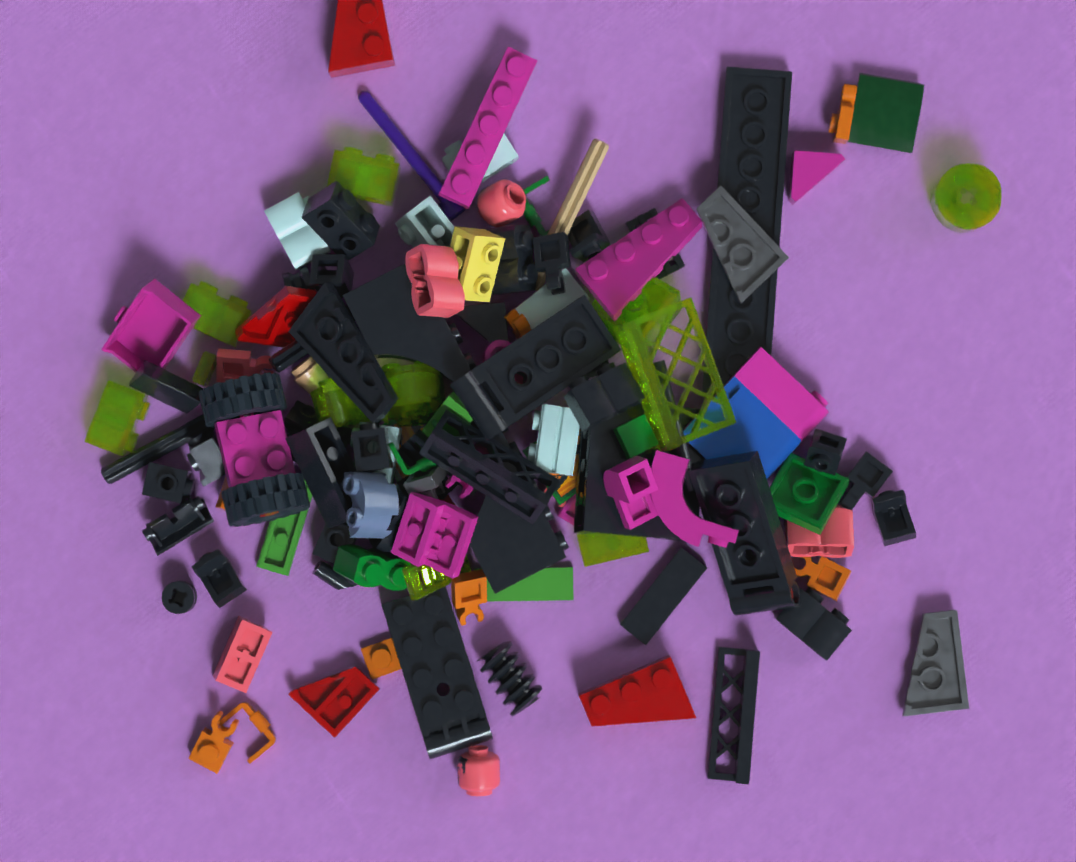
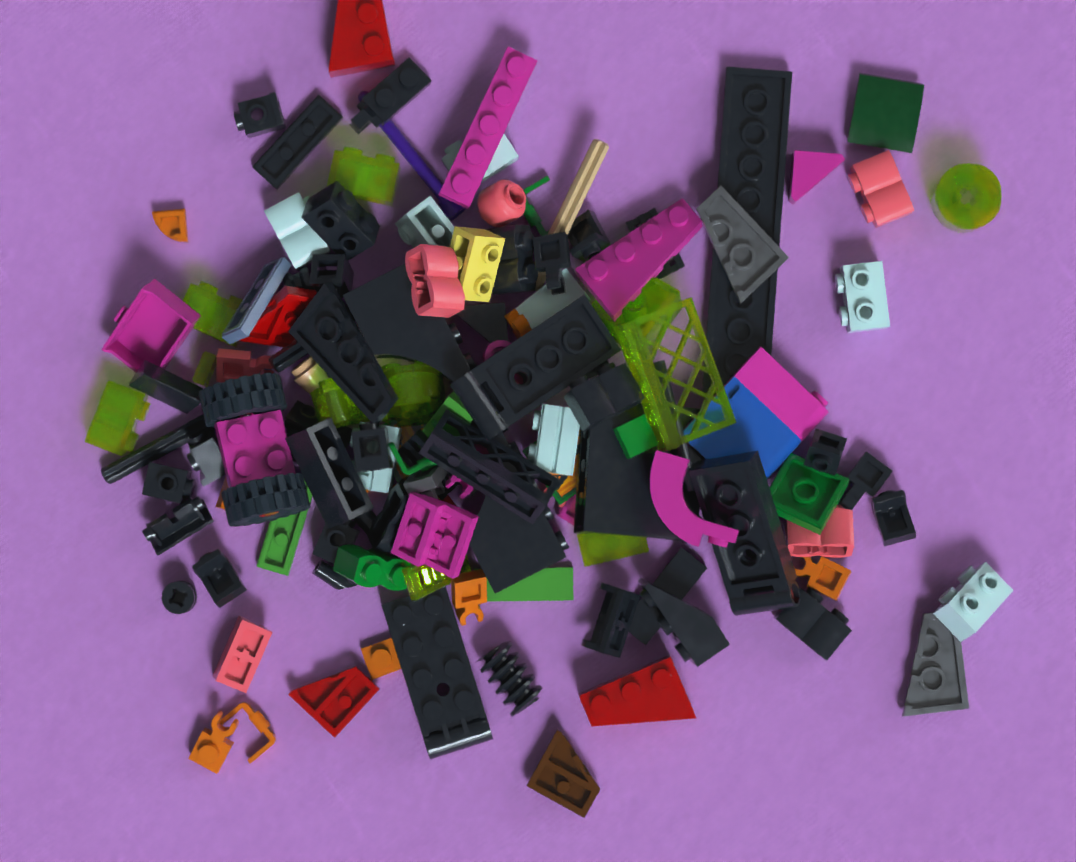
(172, 224): none -> orange tile
(256, 300): none -> sand blue tile
(271, 120): none -> black brick
(297, 142): none -> black tile
(372, 504): sand blue cylinder -> none
(390, 96): none -> black hinge
(478, 771): coral head -> none
(564, 777): none -> reddish brown wing
(613, 621): none -> black hinge
(631, 489): dark pink brick -> none
(693, 628): none -> black slope
(746, 715): black fence -> none
(841, 122): orange plate -> none
(863, 297): none -> light aqua brick
(881, 189): none -> coral brick
(972, 601): none -> light aqua brick

